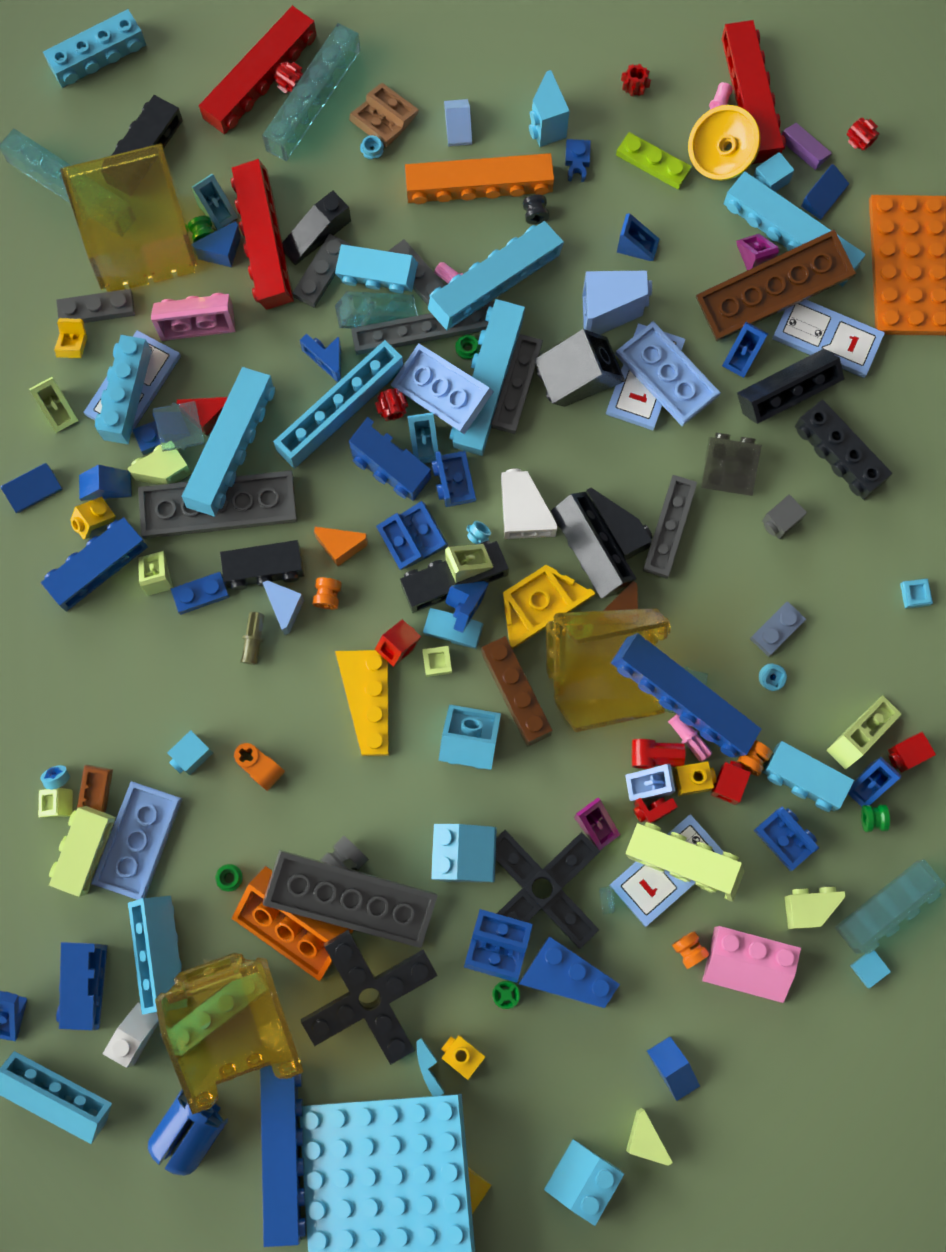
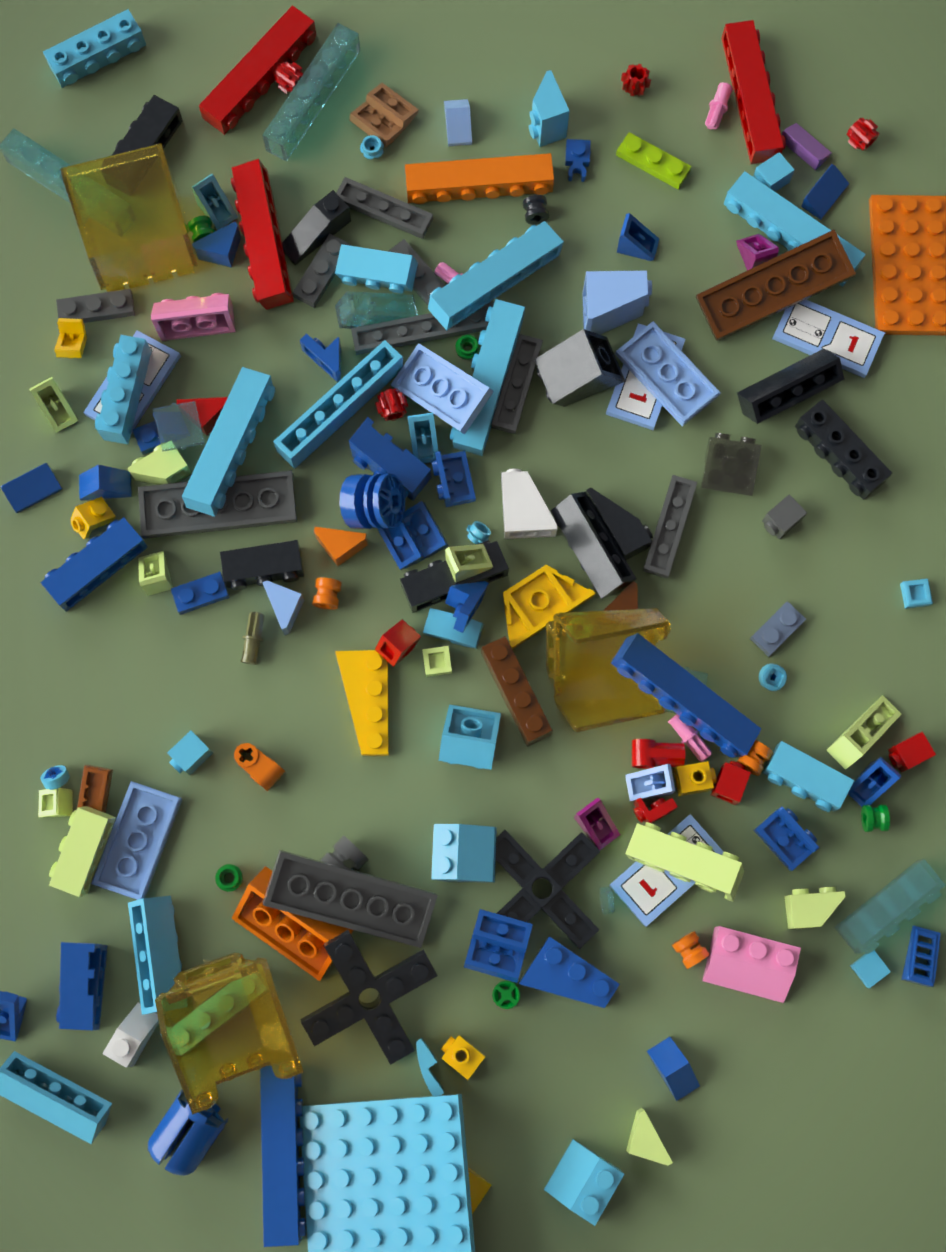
(372, 501): none -> blue wheel
(385, 208): none -> dark grey plate
(714, 132): yellow dish -> none
(745, 349): blue slope -> none
(910, 964): none -> blue slope

